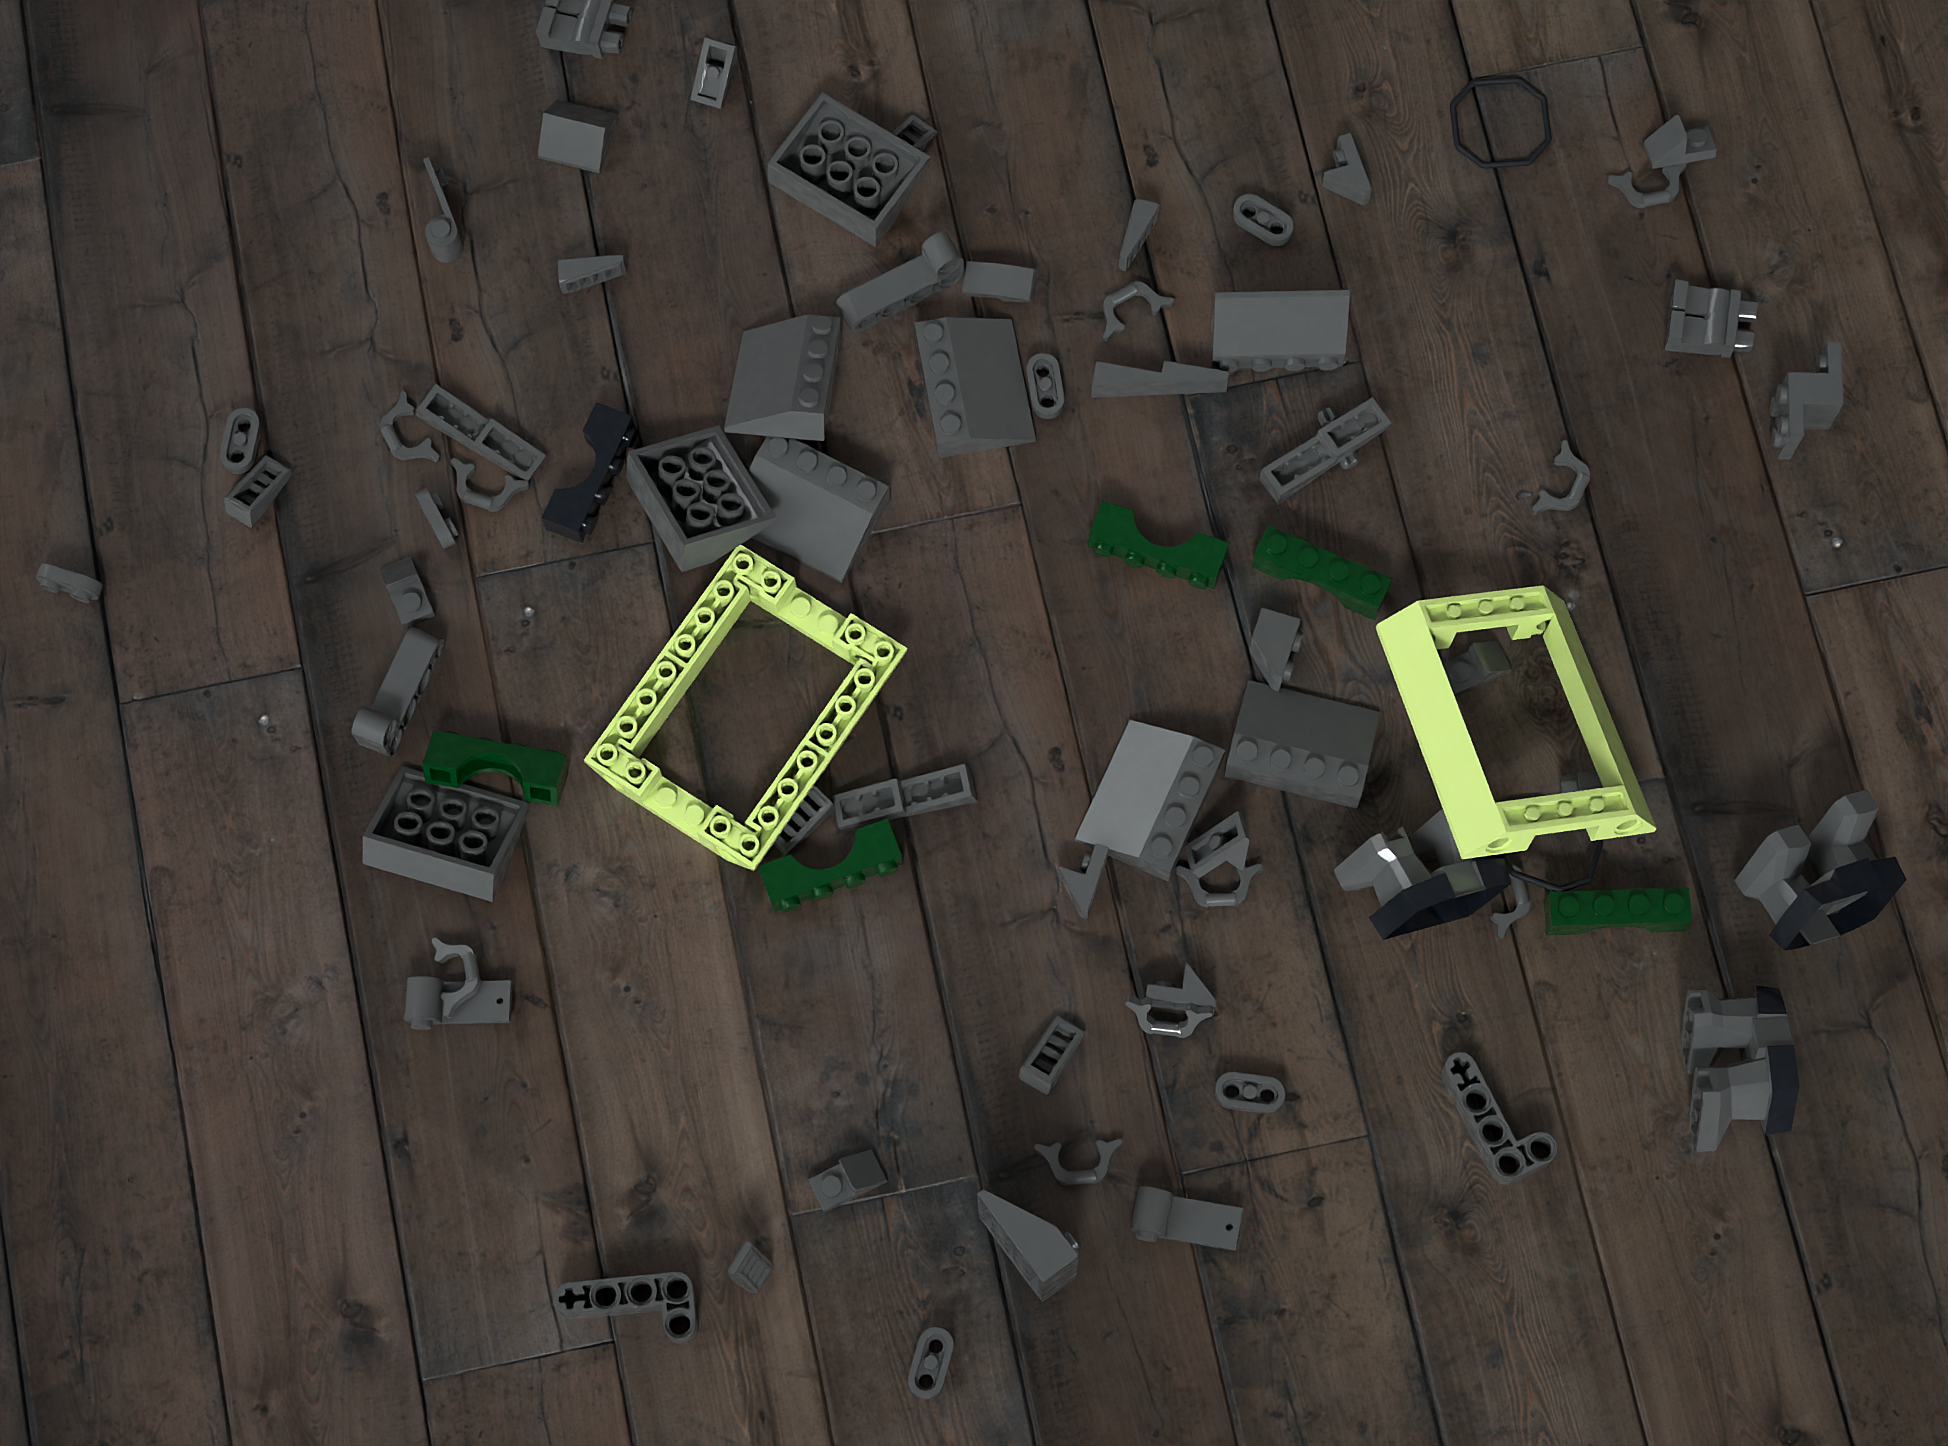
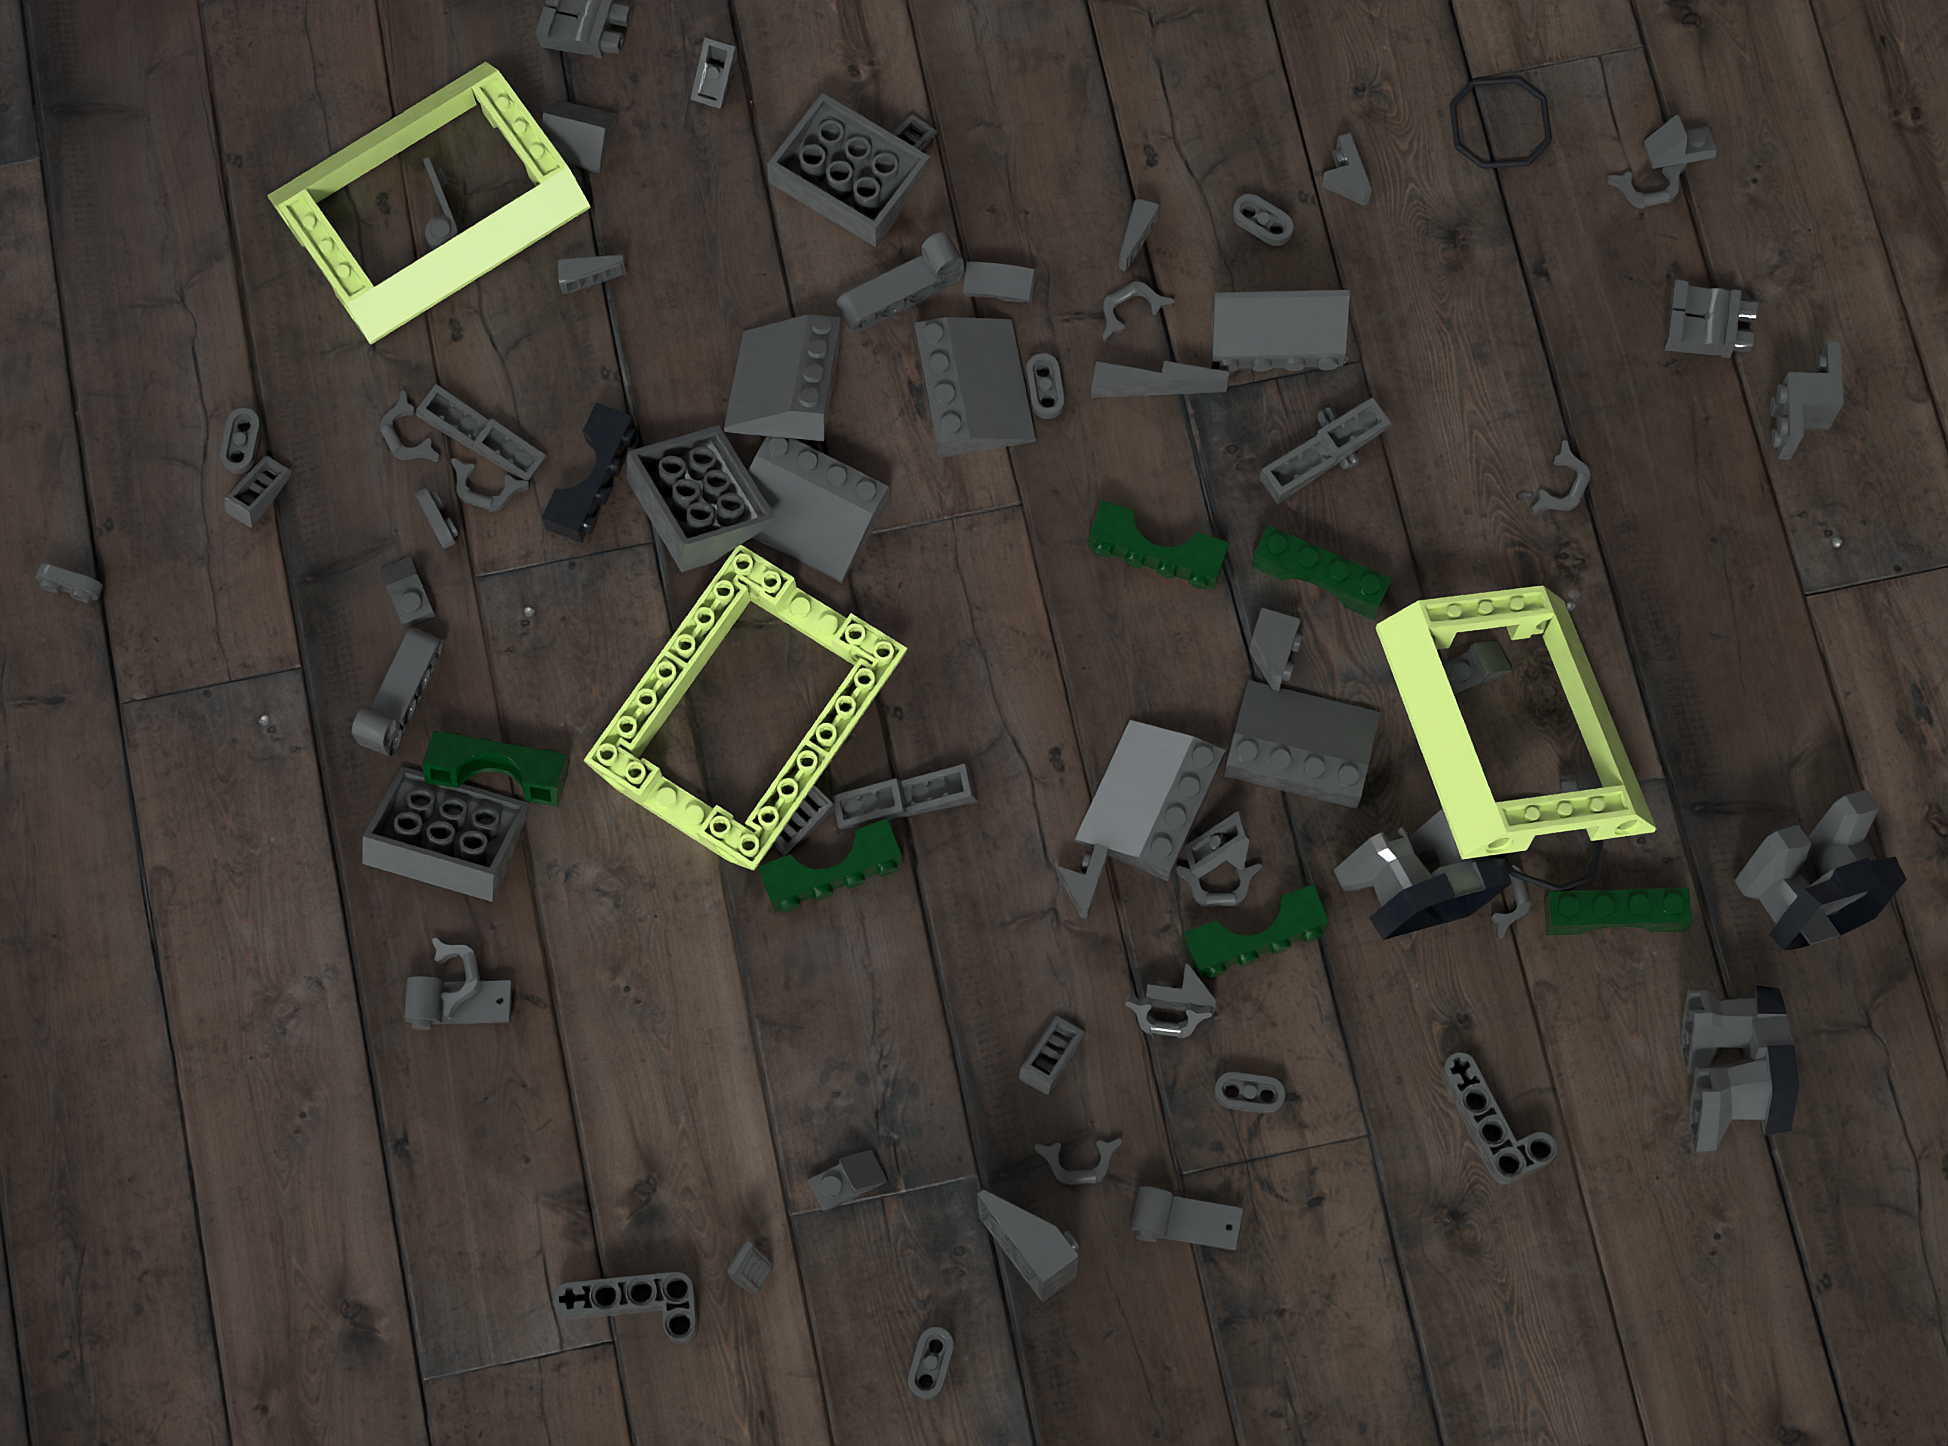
(462, 258): none -> yellowish green slope
(1216, 948): none -> dark green arch

